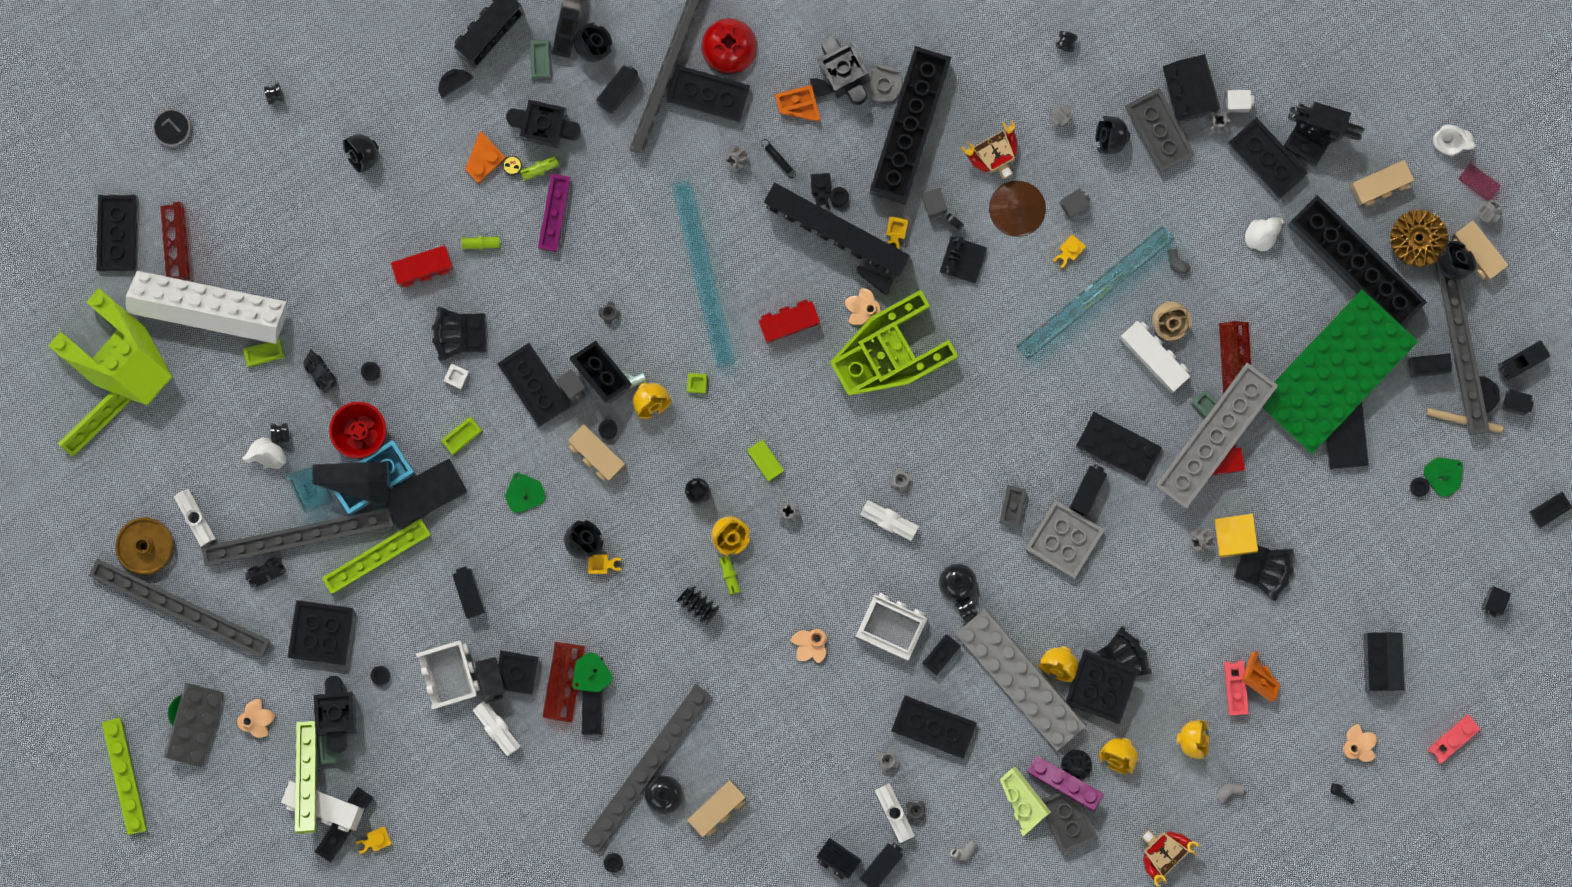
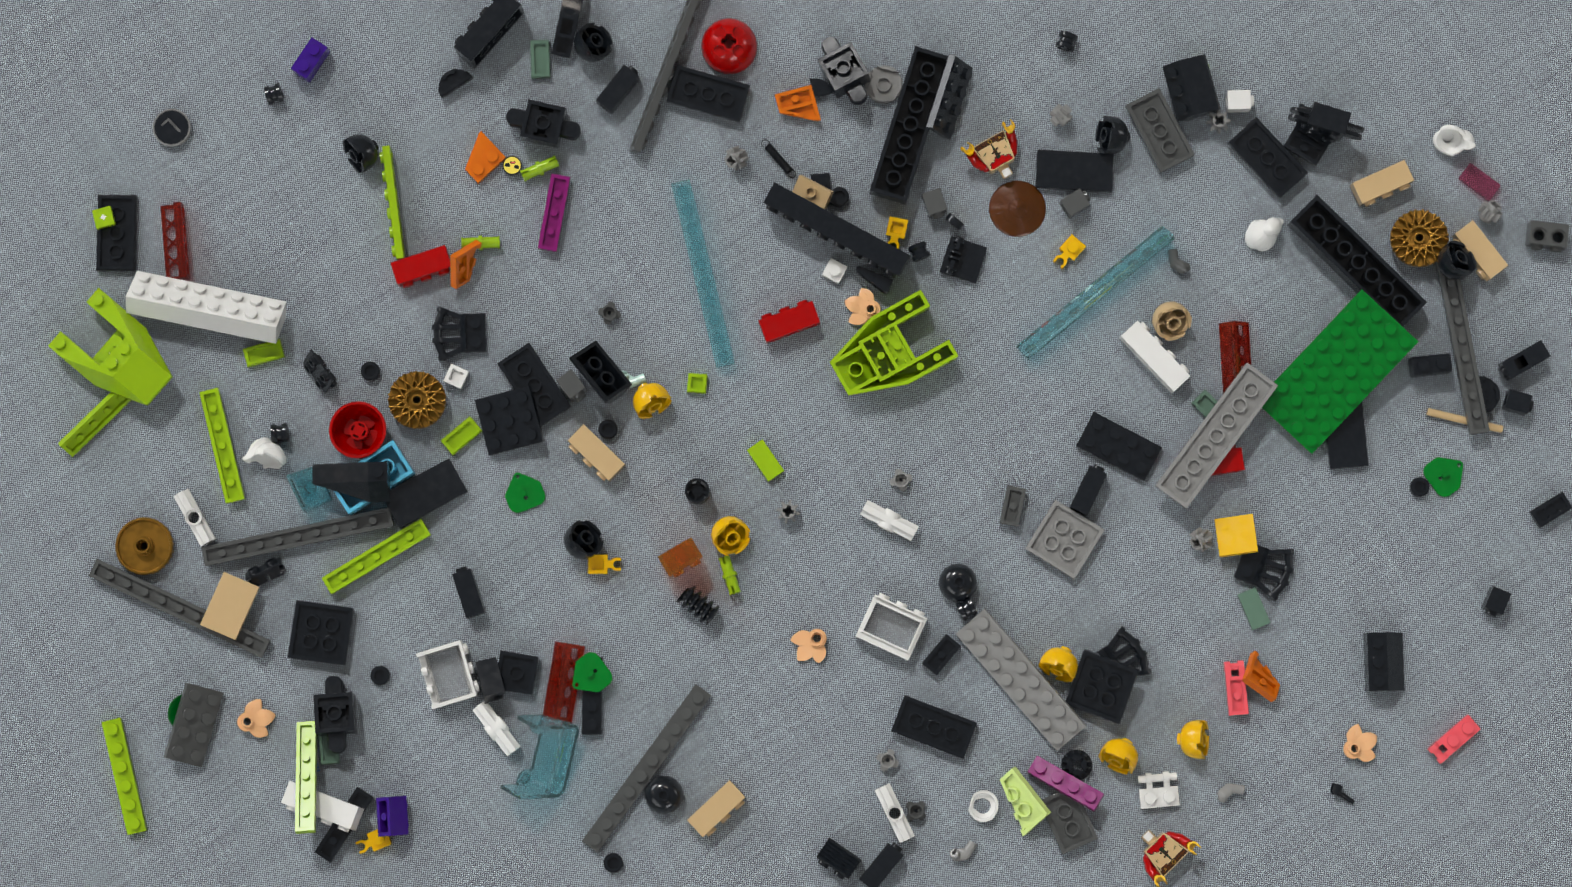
(103, 217): none -> lime tile
(222, 445): none -> lime plate
(229, 606): none -> tan tile
(310, 60): none -> dark purple brick
(391, 195): none -> lime plate
(392, 816): none -> dark purple brick
(427, 410): none -> pearl gold wheel
(462, 264): none -> orange wing
(509, 420): none -> black plate
(550, 761): none -> clear light blue windscreen
(680, 557): none -> clear orange brick
(813, 191): none -> tan plate
(834, 271): none -> white plate
(919, 251): none -> black wheel
(949, 97): none -> black plate
(993, 808): none -> white piece
(1074, 170): none -> black tile
(1159, 796): none -> white plate
(1253, 608): none -> sand green tile
(1547, 230): none -> dark grey brick

